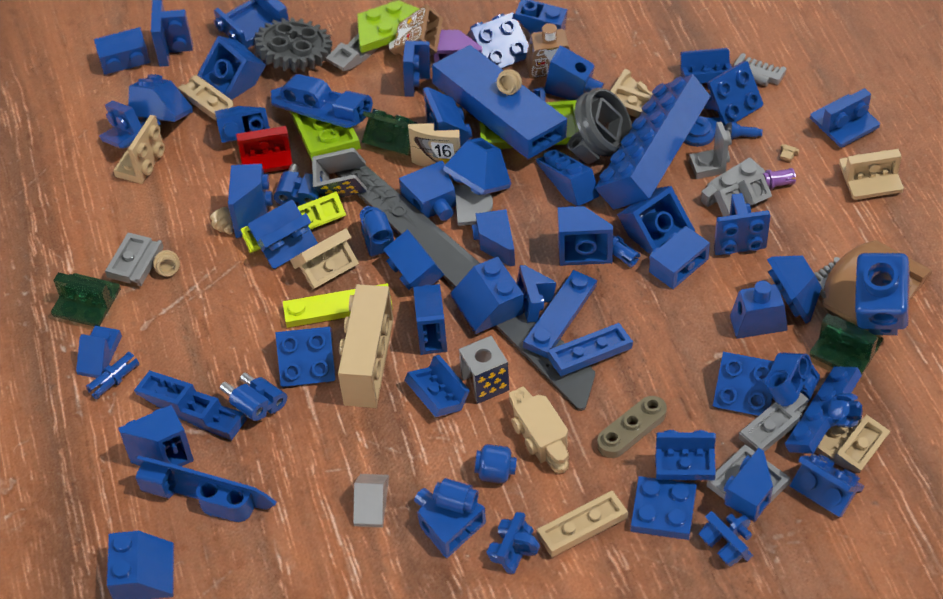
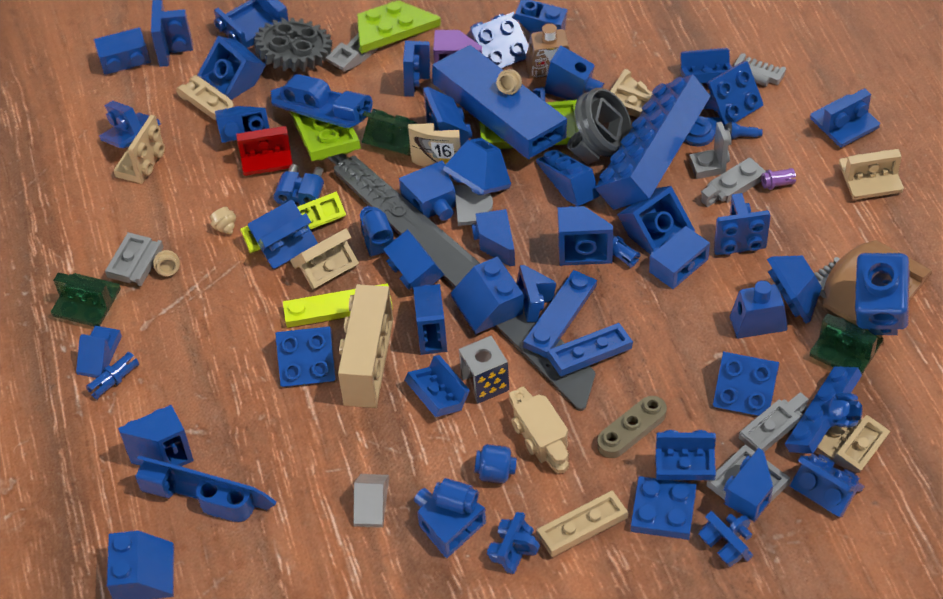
(158, 98): blue slope -> none
(190, 405): blue slope -> none
(248, 195): blue slope -> none
(255, 396): blue piece -> none
(333, 163): light grey piece -> none
(420, 26): medium nougat torso -> none
(753, 190): light grey slope -> none
(788, 153): tan piece -> none
(790, 376): blue piece -> none

